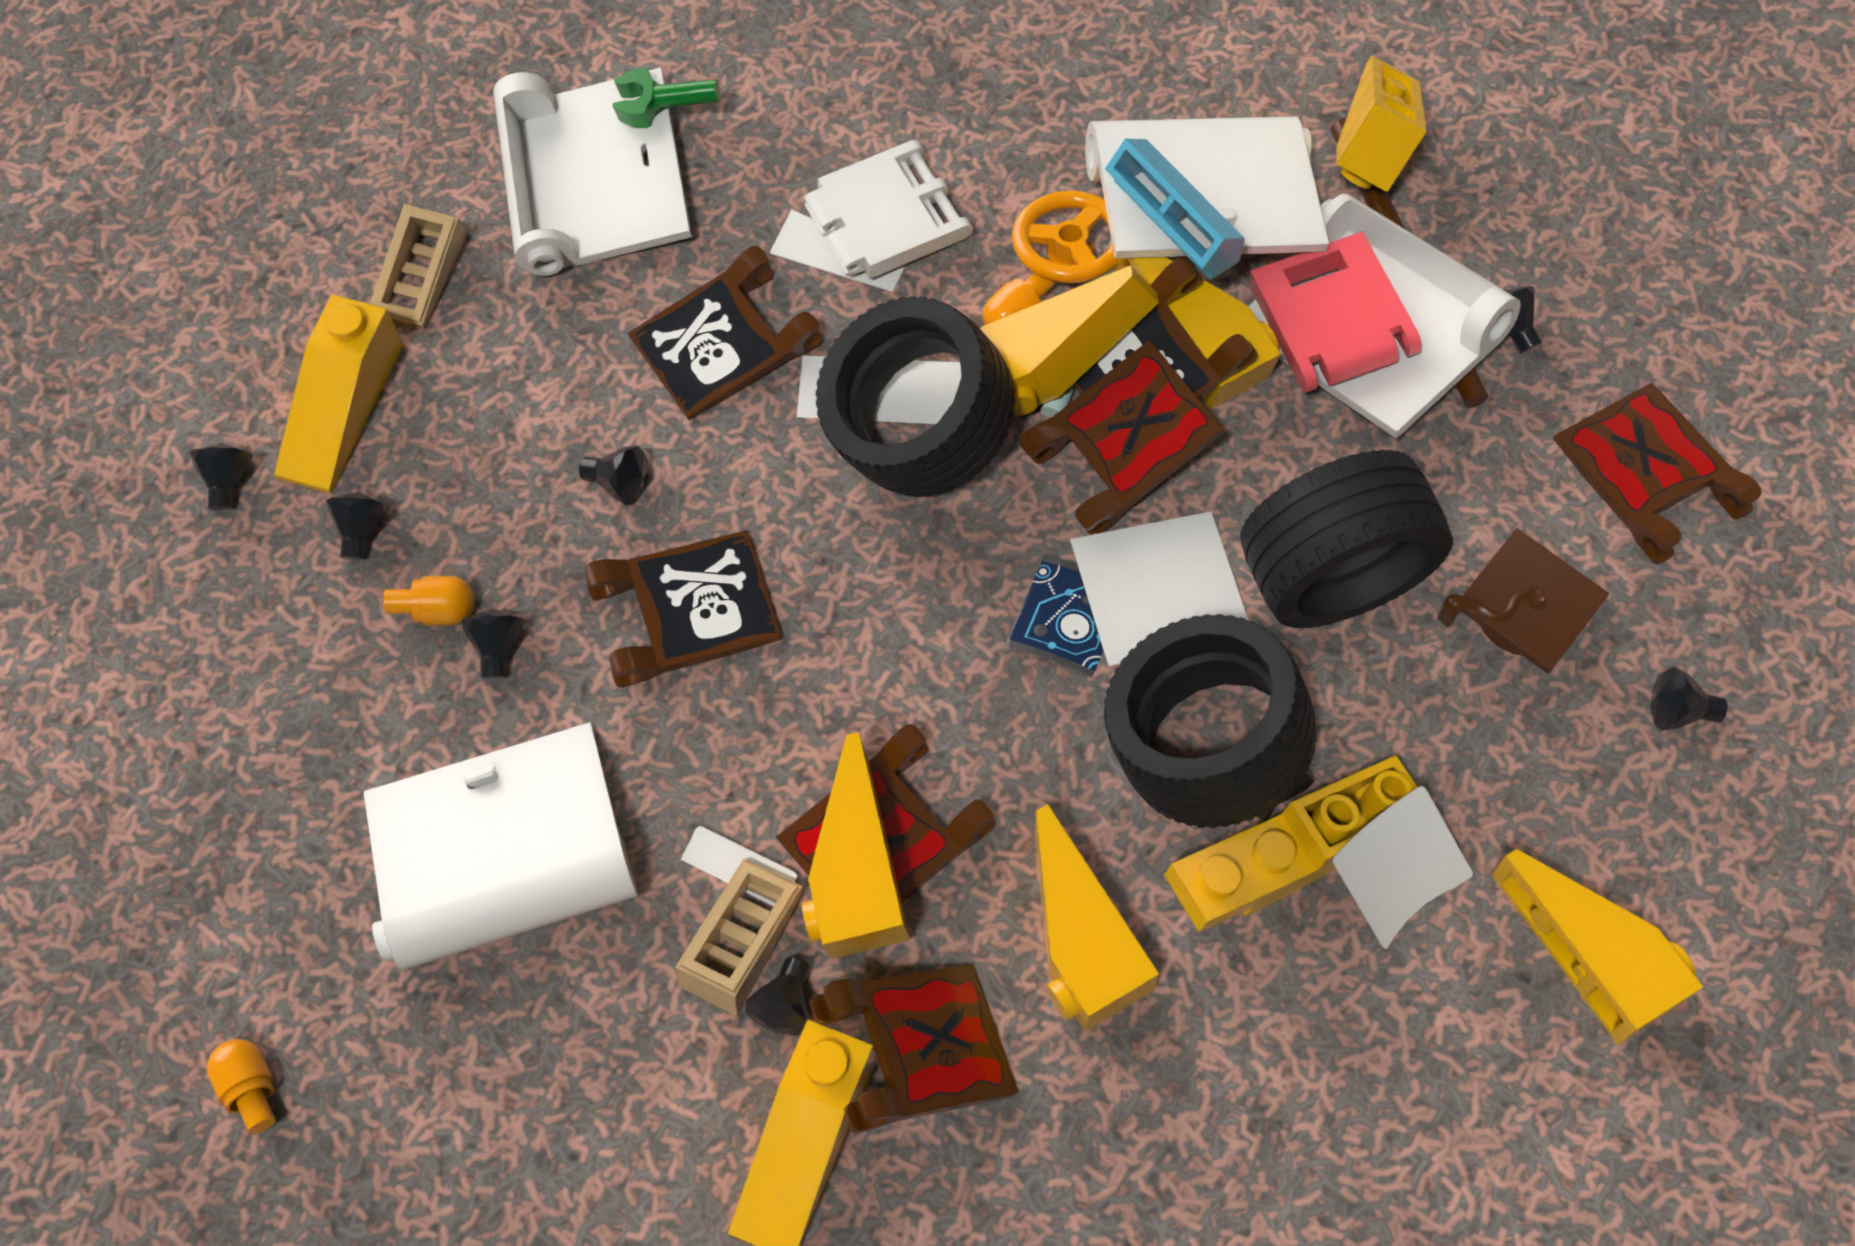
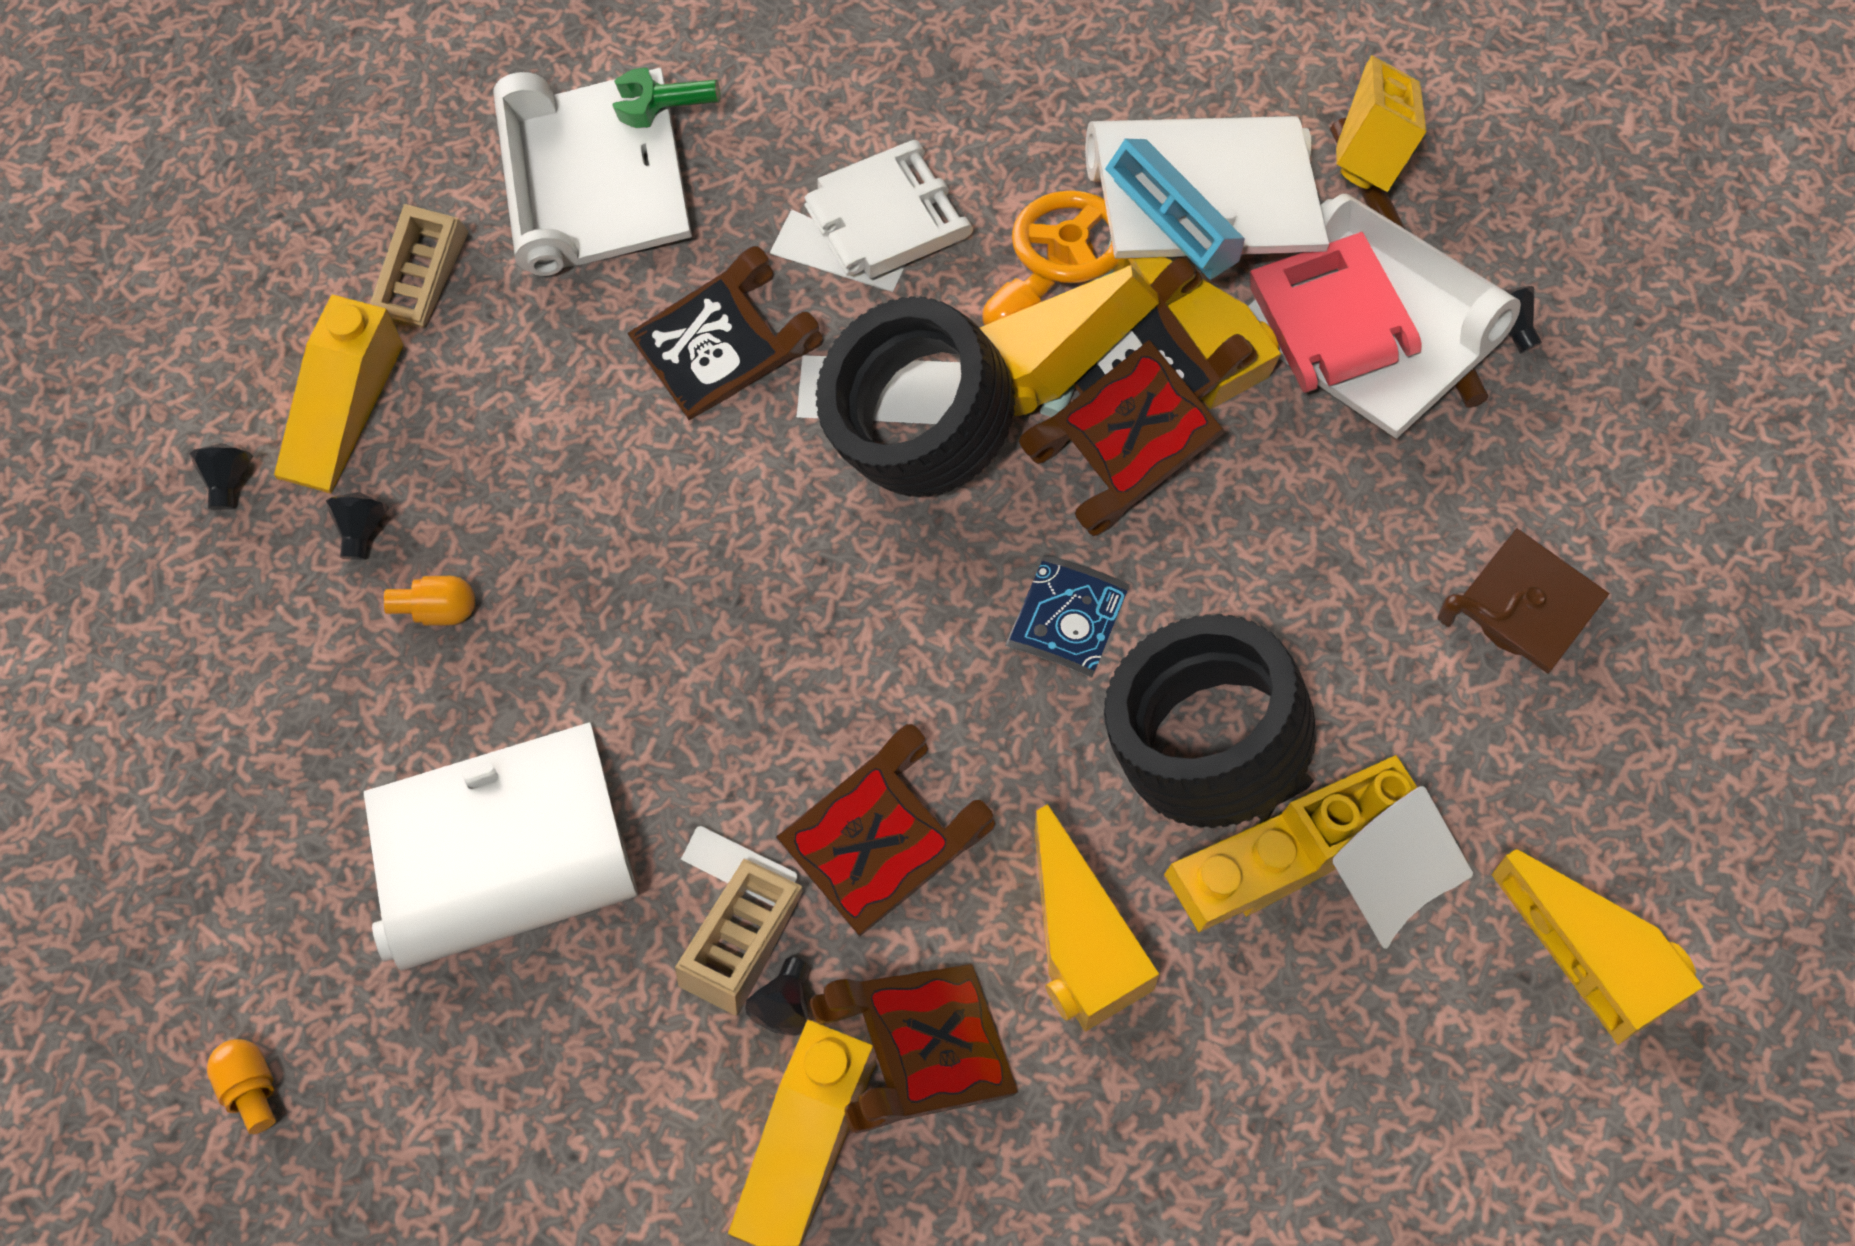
(493, 637): black rock -> none
(620, 473): black rock -> none
(694, 603): flag -> none
(852, 869): yellow slope -> none
(1154, 577): white sticker -> none
(1345, 538): black tyre -> none
(1648, 459): reddish brown flag -> none
(1681, 701): black rock -> none

